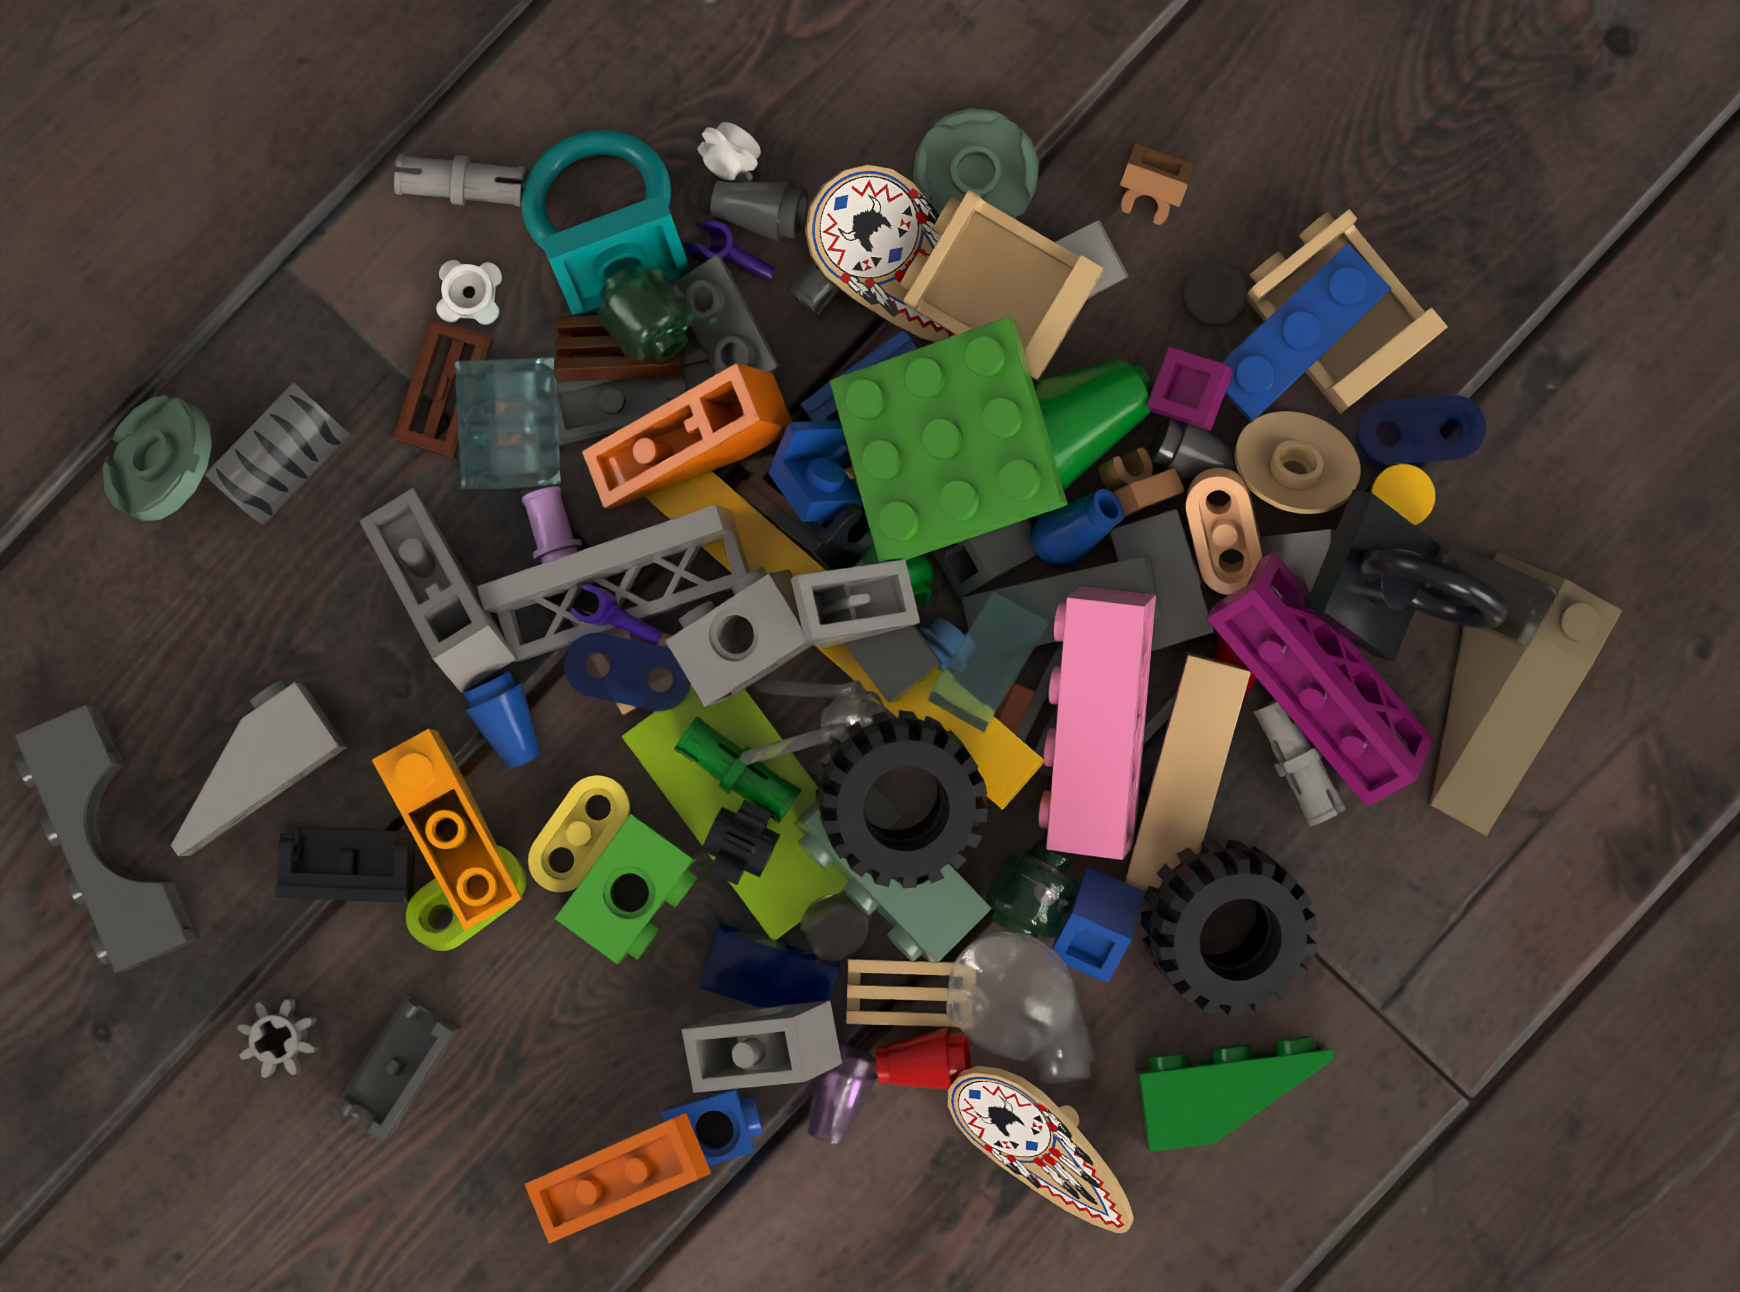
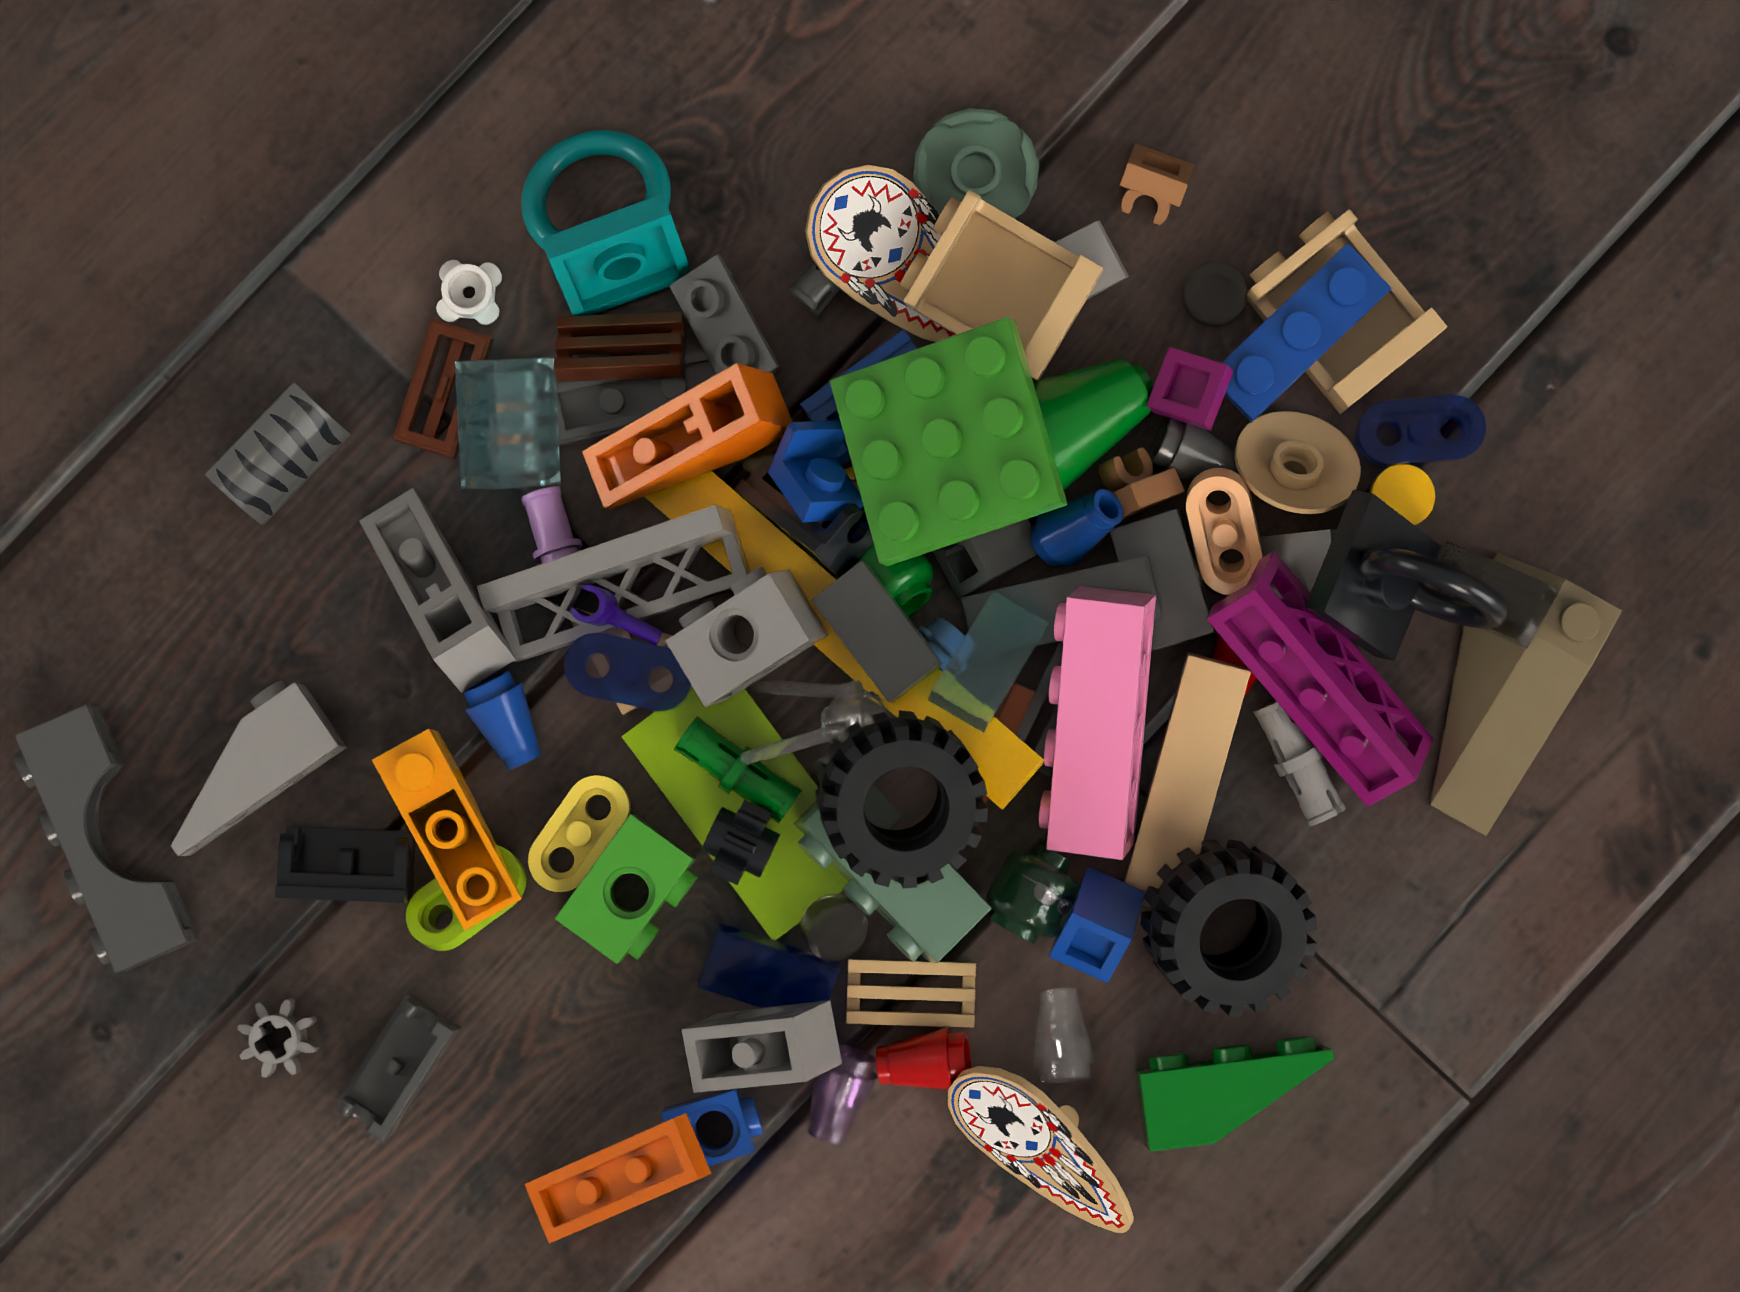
(158, 458): sand green tile -> none
(459, 180): light grey pin -> none
(645, 313): clear green head -> none
(723, 244): dark purple hand -> none
(729, 152): white plate -> none
(762, 207): dark grey cone -> none
(854, 602): light grey slope -> none
(1010, 994): clear dish -> none

